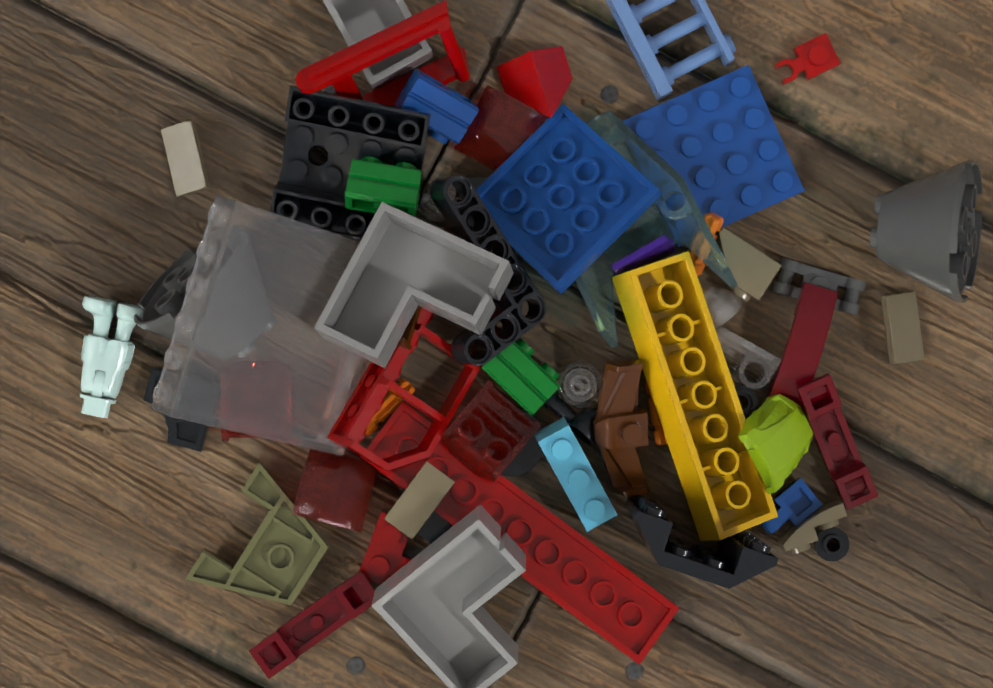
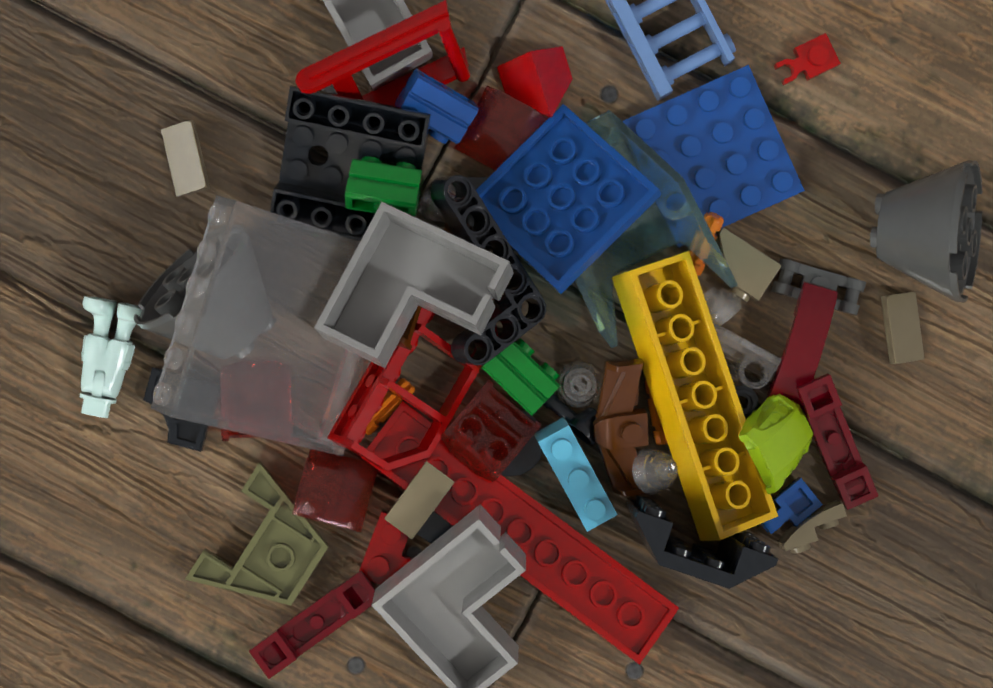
(646, 255): dark purple piece -> none
(653, 470): none -> clear cone
(821, 545): black plate -> none

